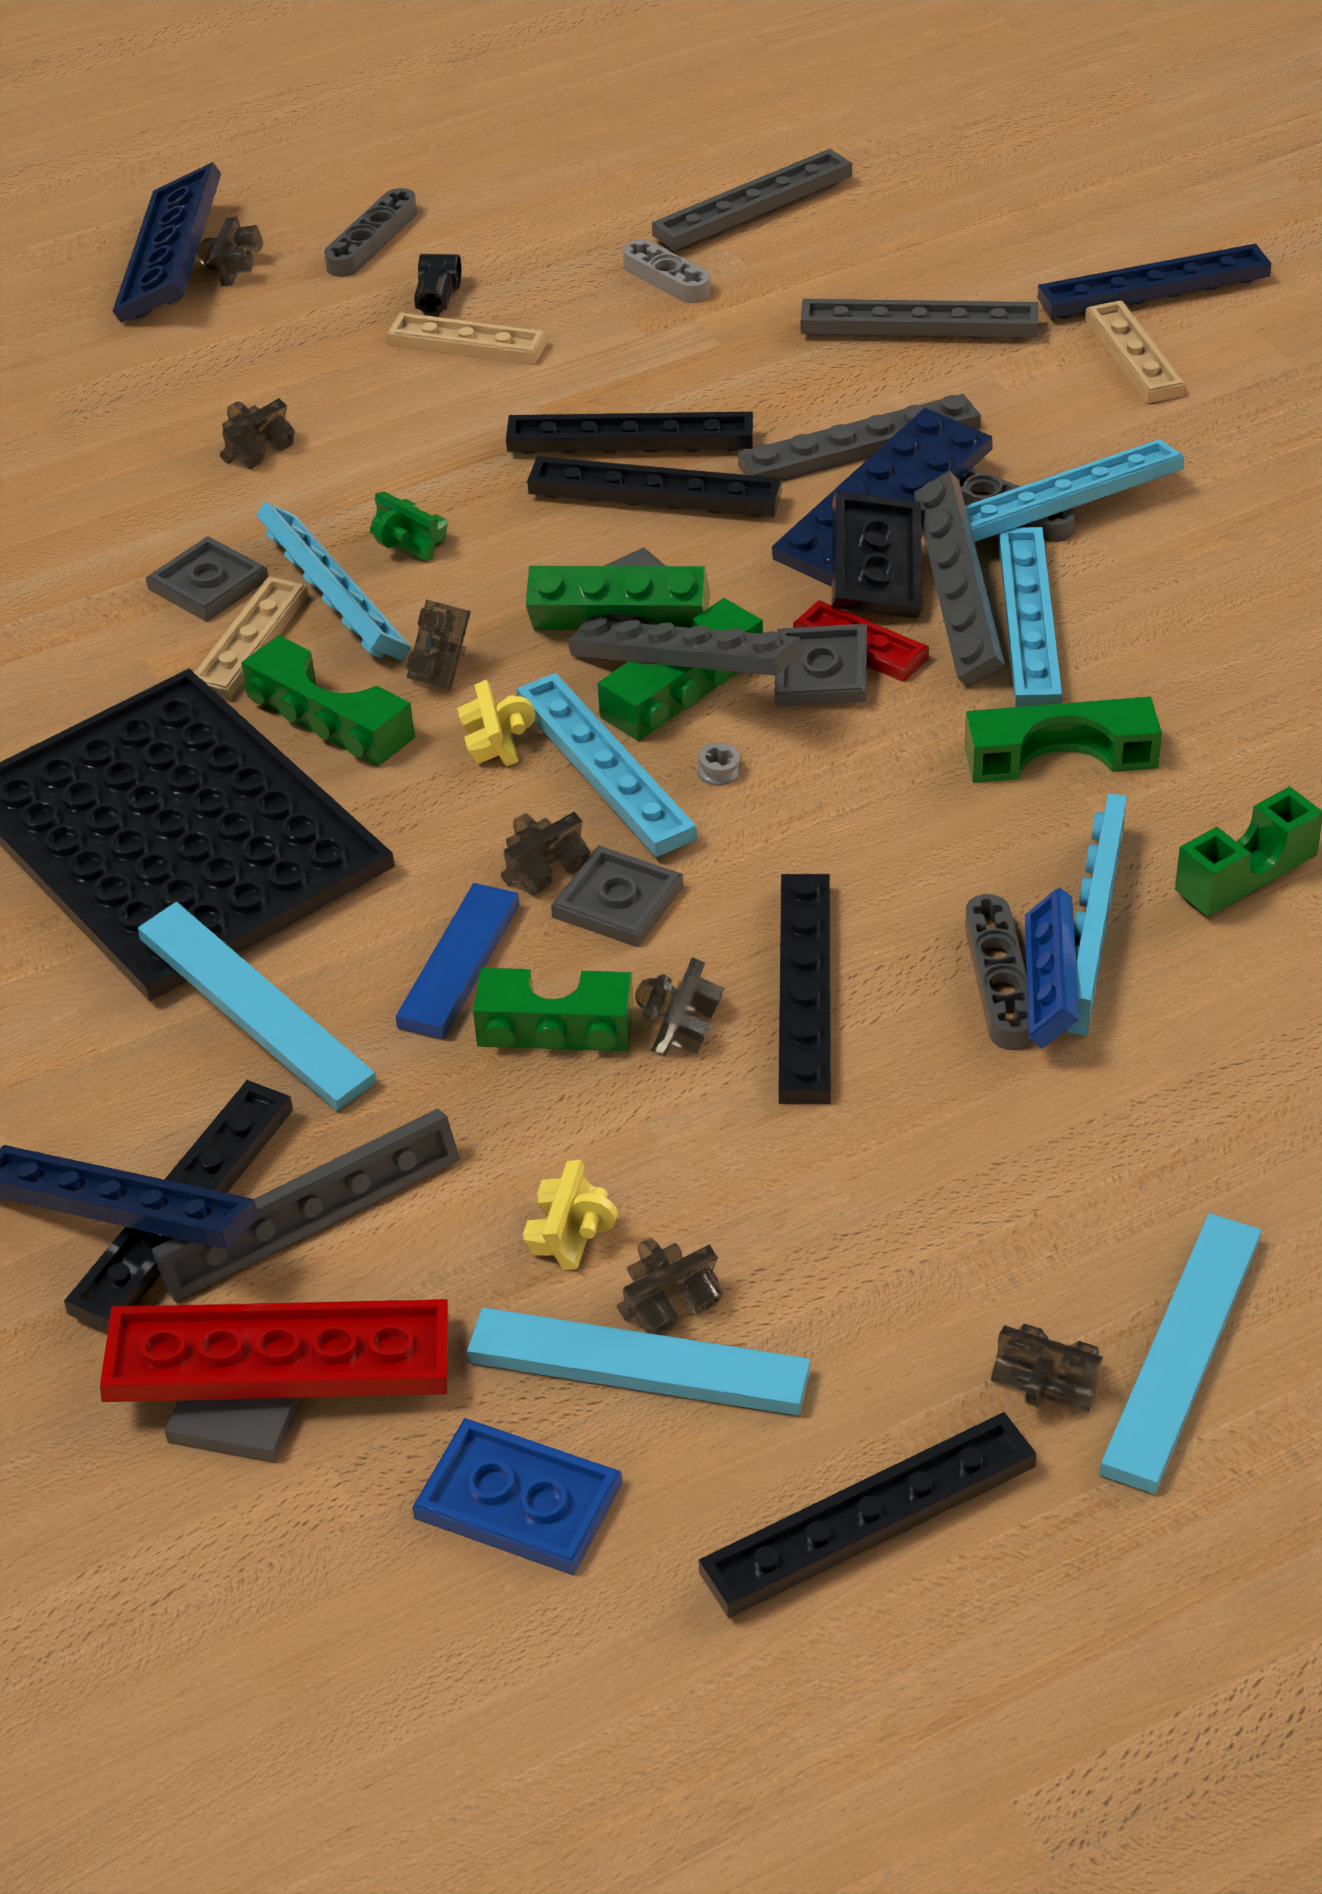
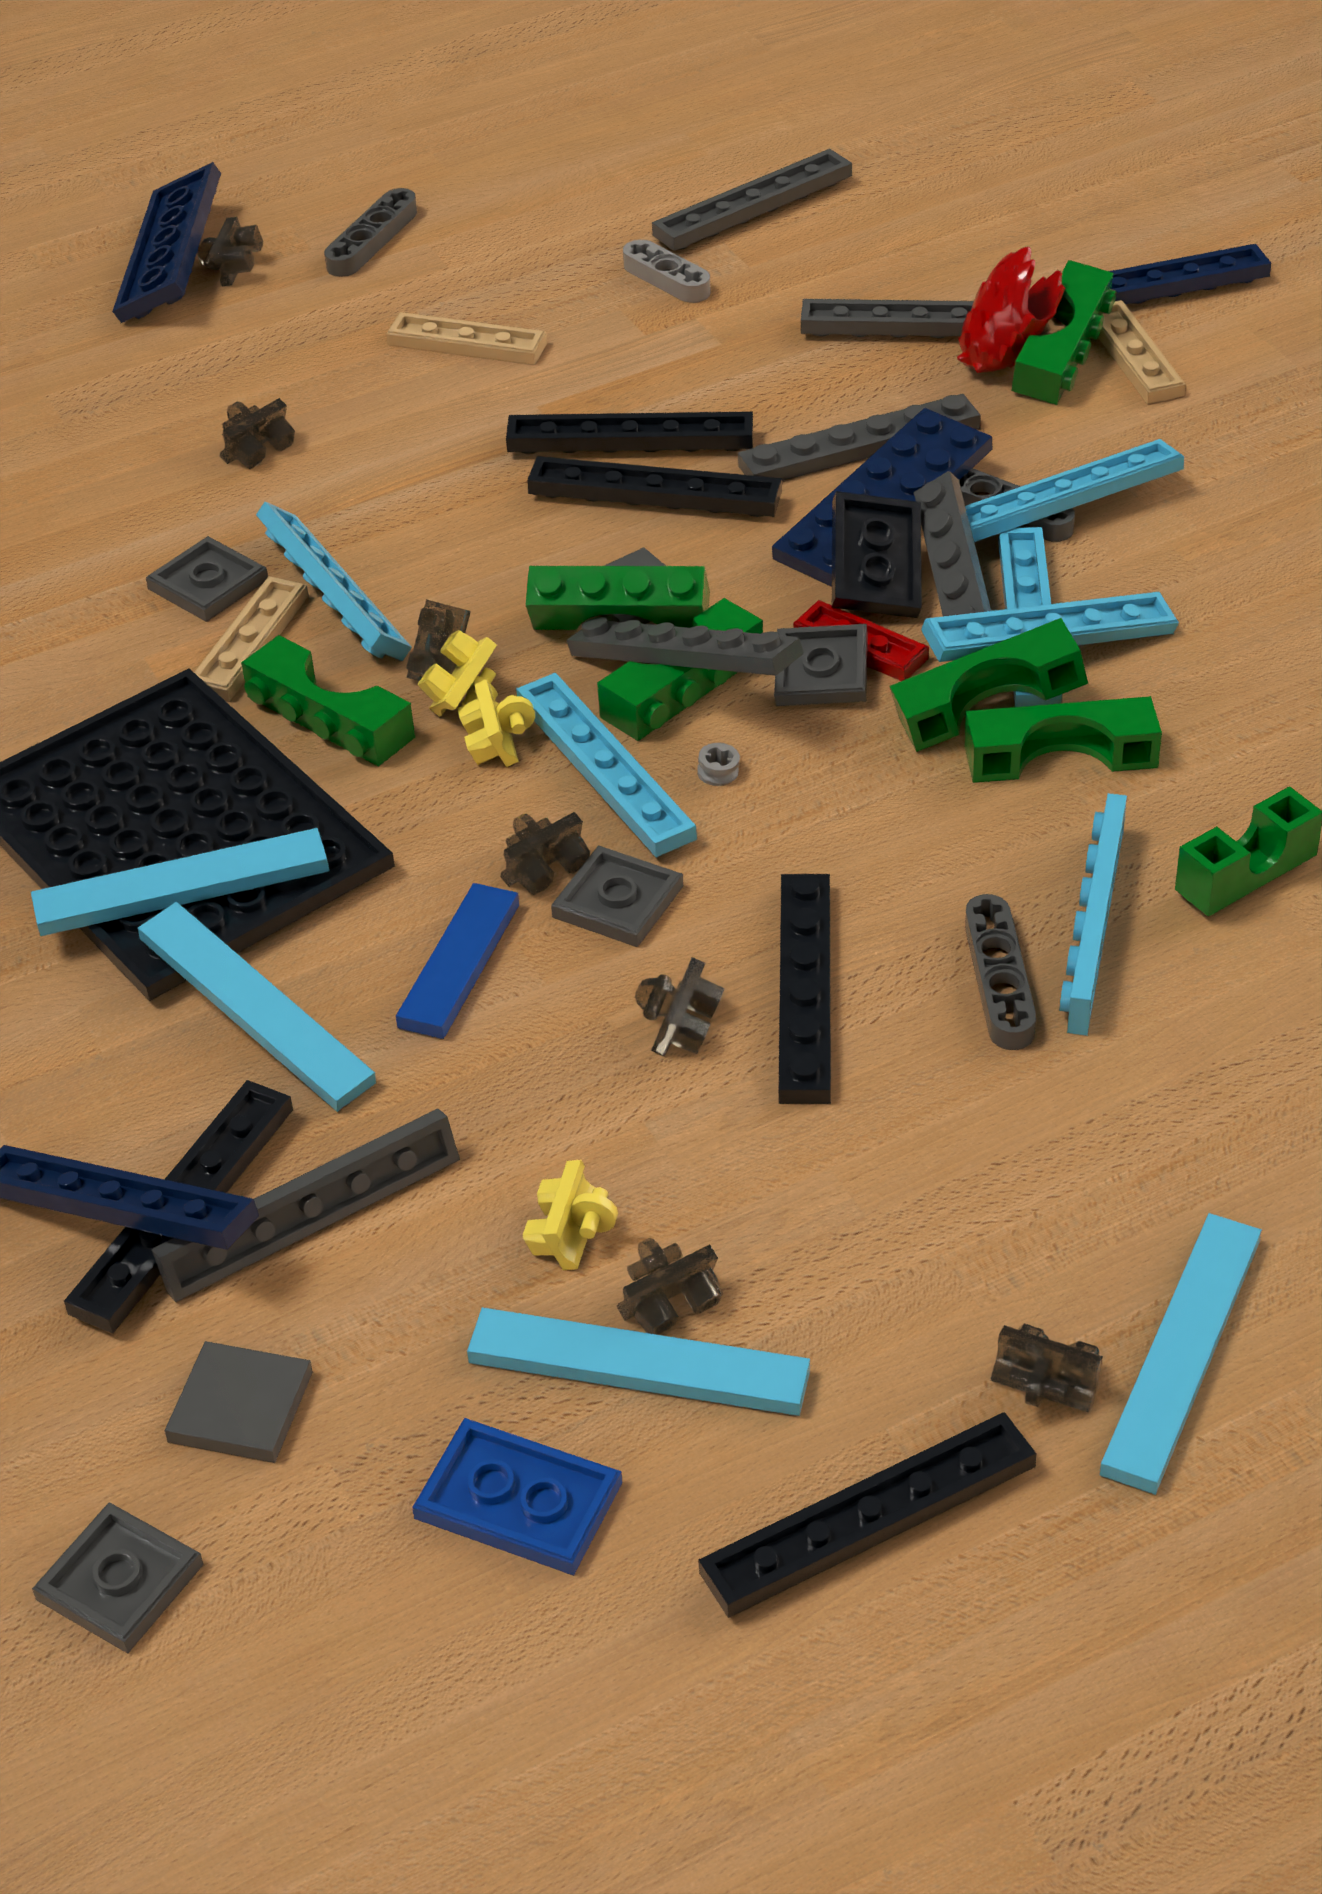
(118, 1577): none -> dark grey tile
(179, 881): none -> medium azure tile
(276, 1350): red plate -> none
(406, 526): green hips -> none
(437, 278): black piece -> none
(449, 688): none -> light yellow hips
(588, 1019): green arch -> none
(1008, 313): none -> red head
(1034, 662): none -> green arch
(1050, 361): none -> green arch
(1051, 968): blue tile -> none
(1086, 620): none -> medium azure tile

